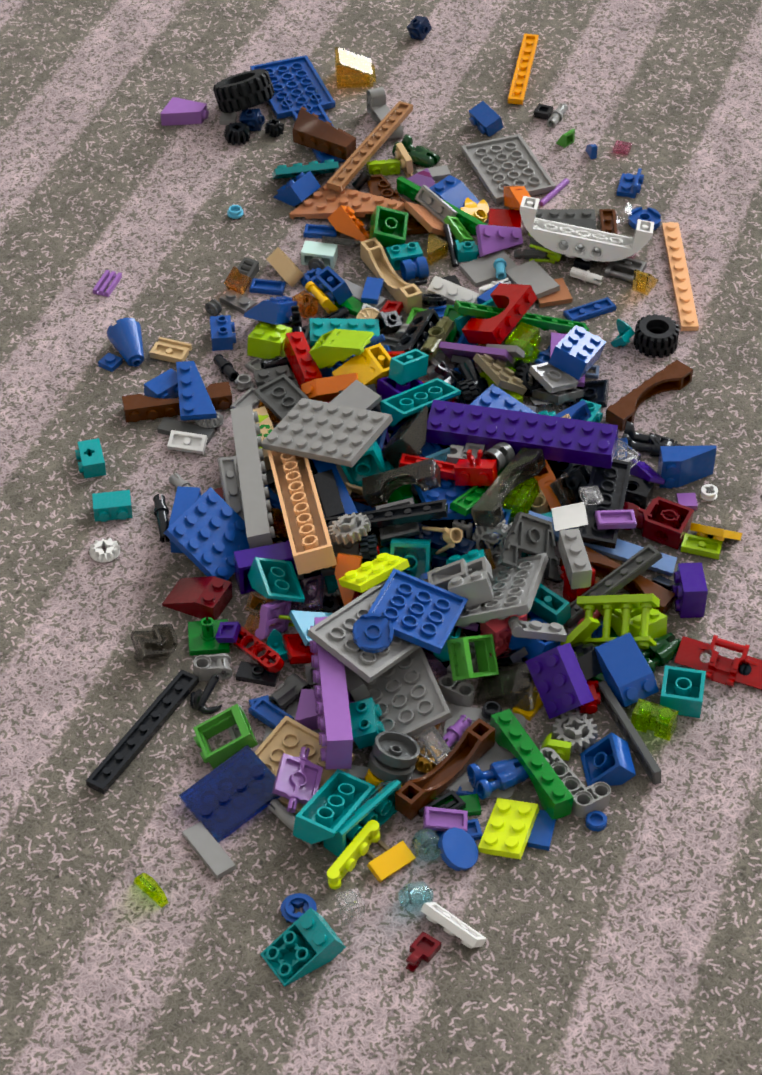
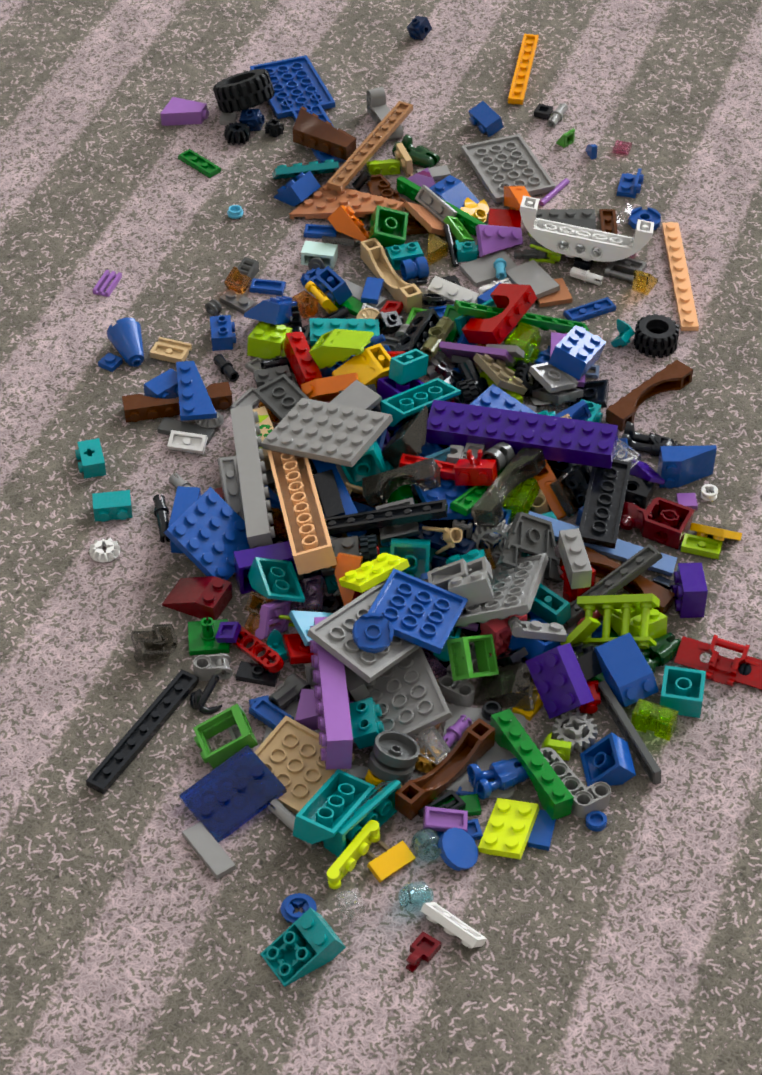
(151, 888): clear neon green tile -> none
(199, 163): none -> green tile
(243, 382): light grey plate -> none
(285, 267): tan beam -> none
(297, 779): medium lavender plate -> none
(349, 528): light grey gear -> none
(353, 70): clear yellow slope -> none
(569, 516): white sticker -> none
(591, 495): clear tile -> none
(615, 519): medium lavender tile -> none

